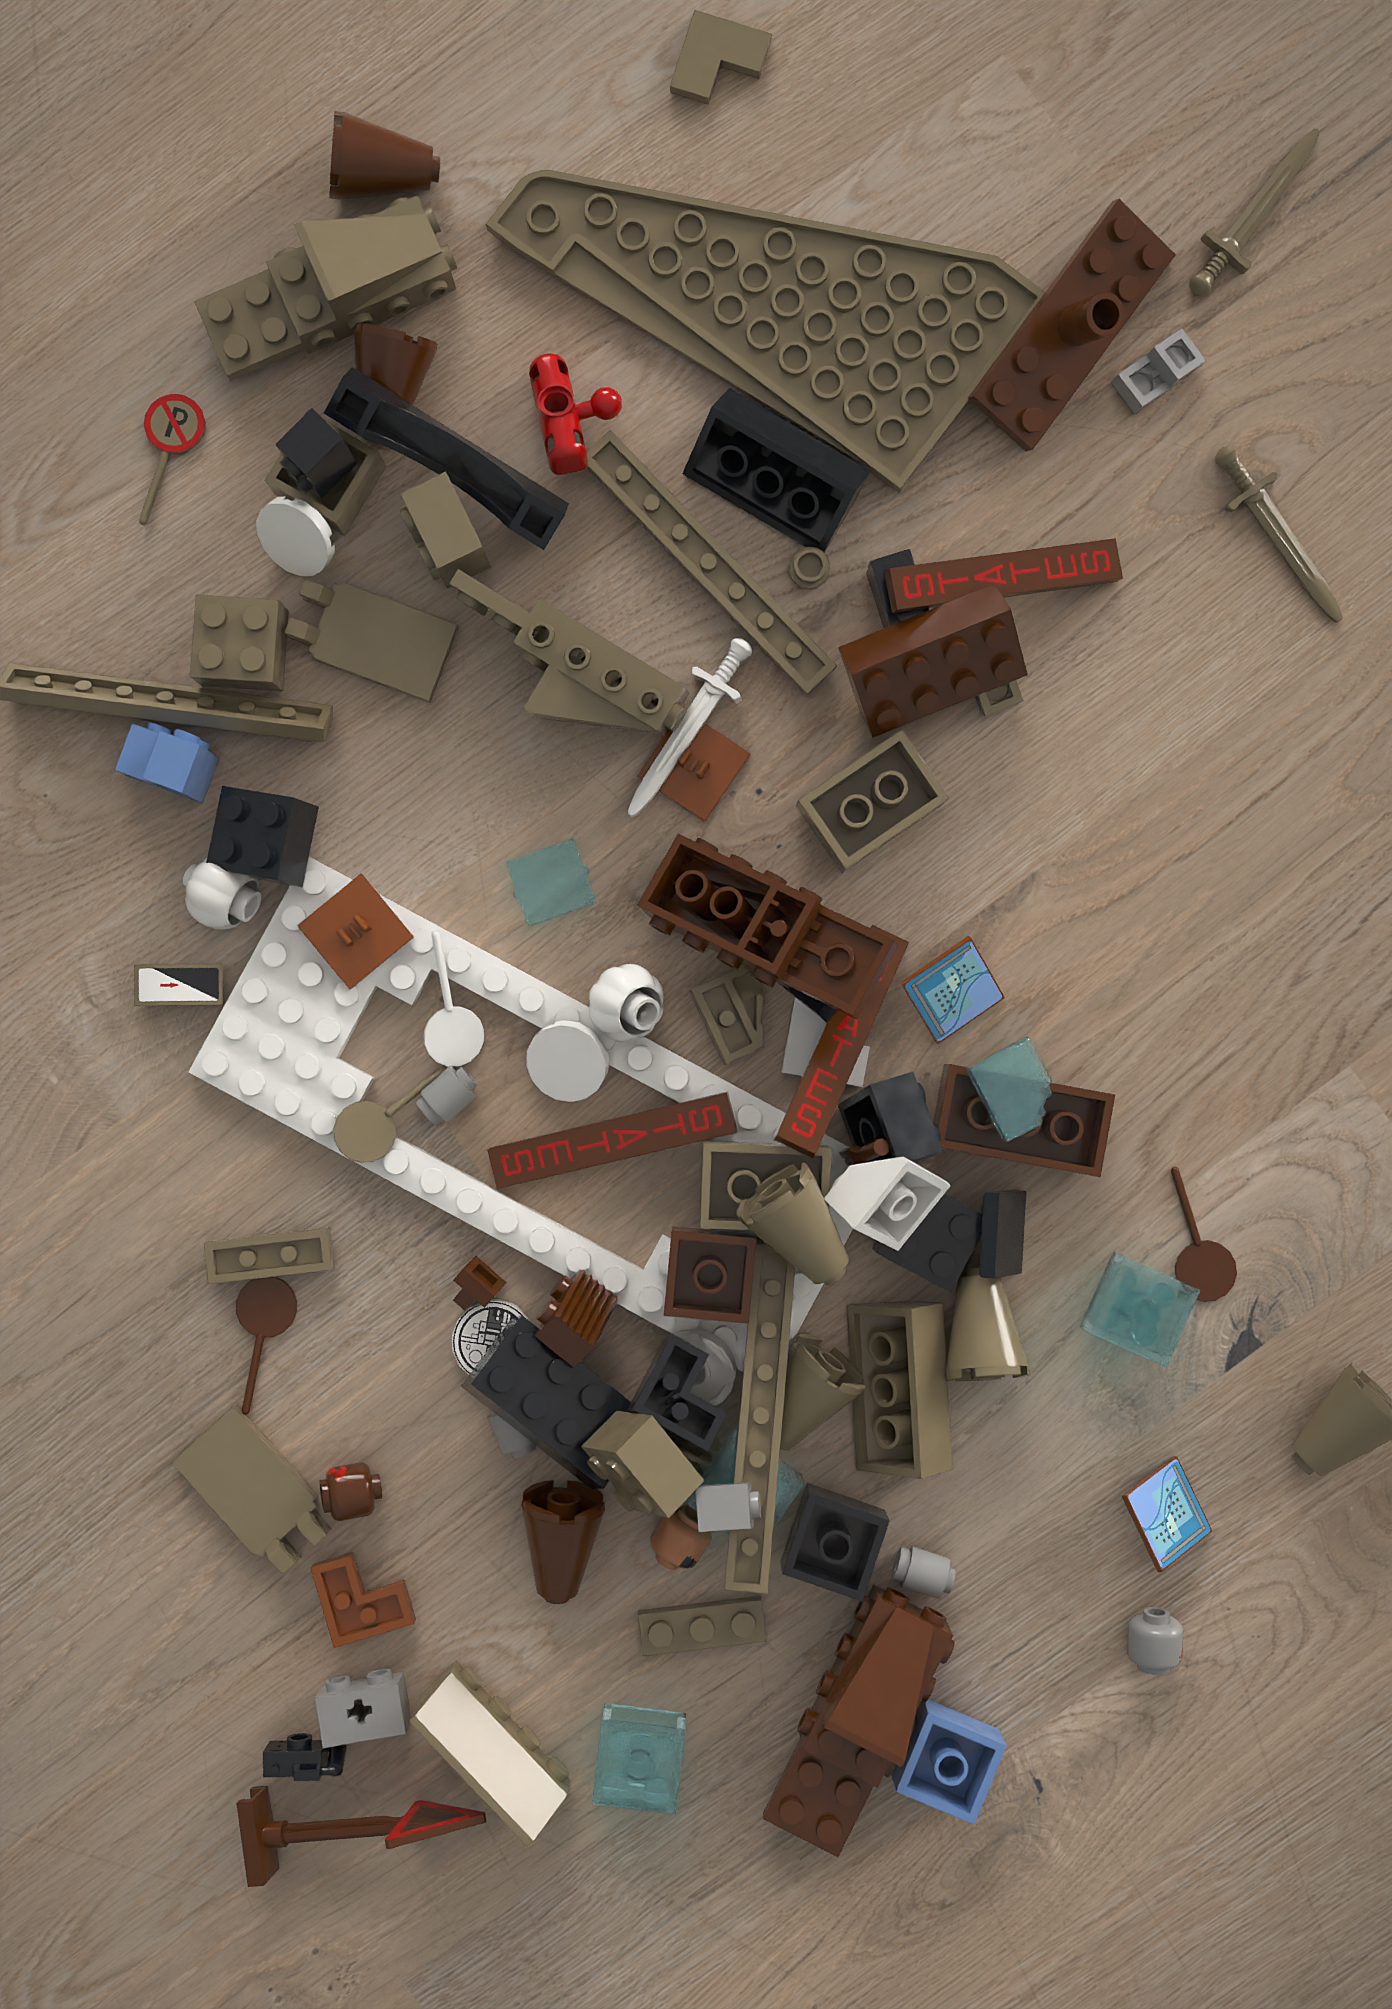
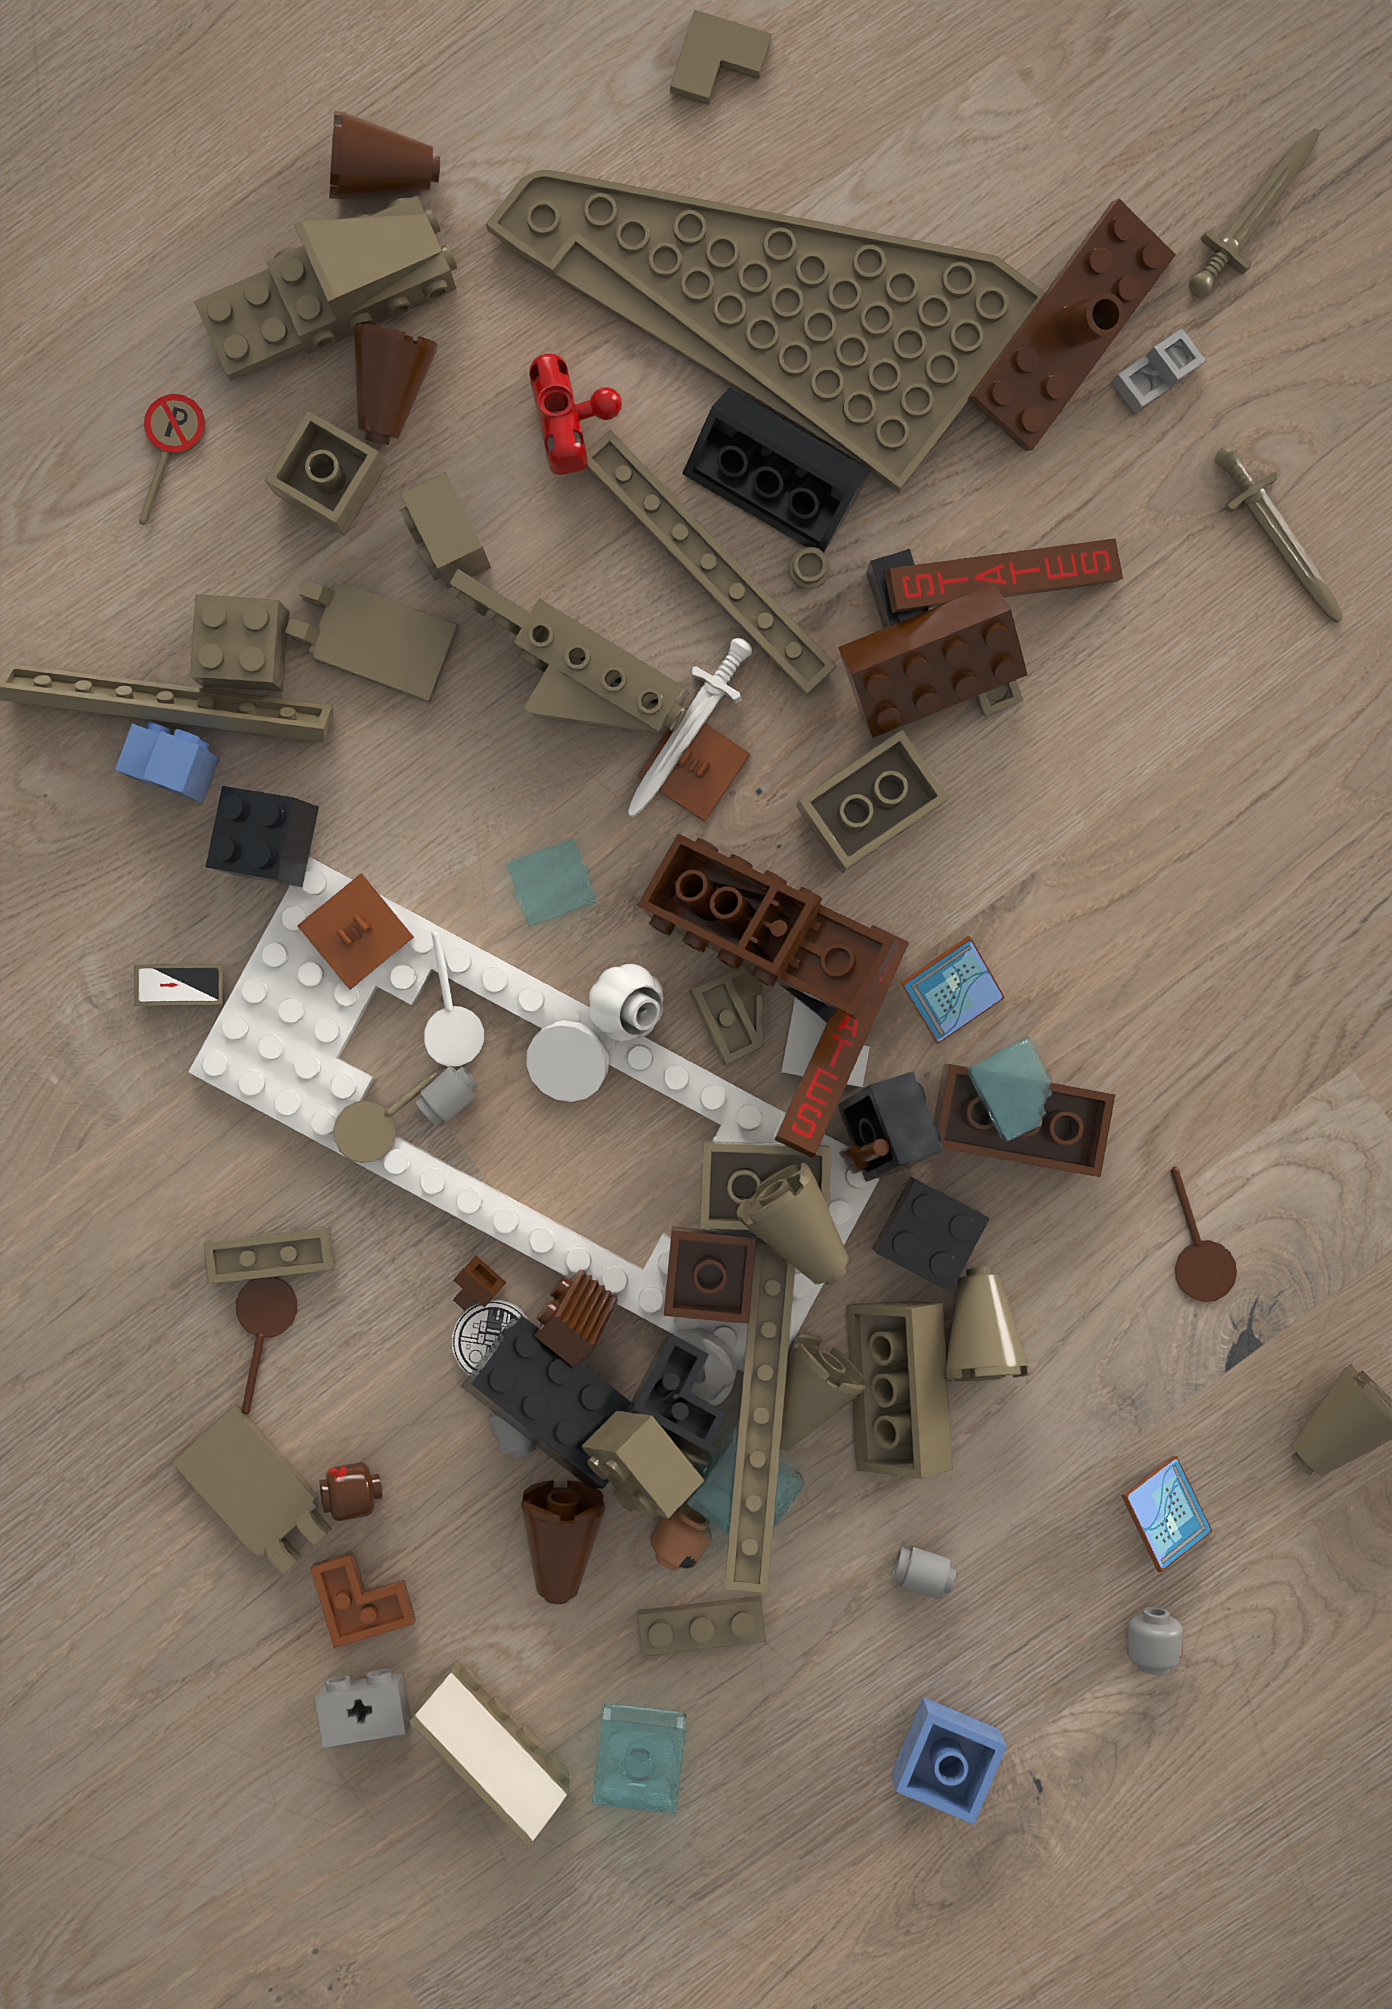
(219, 896): white plant -> none
(263, 1836): reddish brown piece -> none
(295, 536): white tile -> none
(302, 1758): black piece -> none
(315, 454): black brick -> none
(395, 423): black arch -> none
(612, 1140): reddish brown tile -> none
(727, 1507): light grey brick -> none
(834, 1542): black brick -> none
(860, 1718): reddish brown wedge -> none
(886, 1198): white slope -> none
(1002, 1233): black tile -> none
(1139, 1309): clear light blue brick -> none

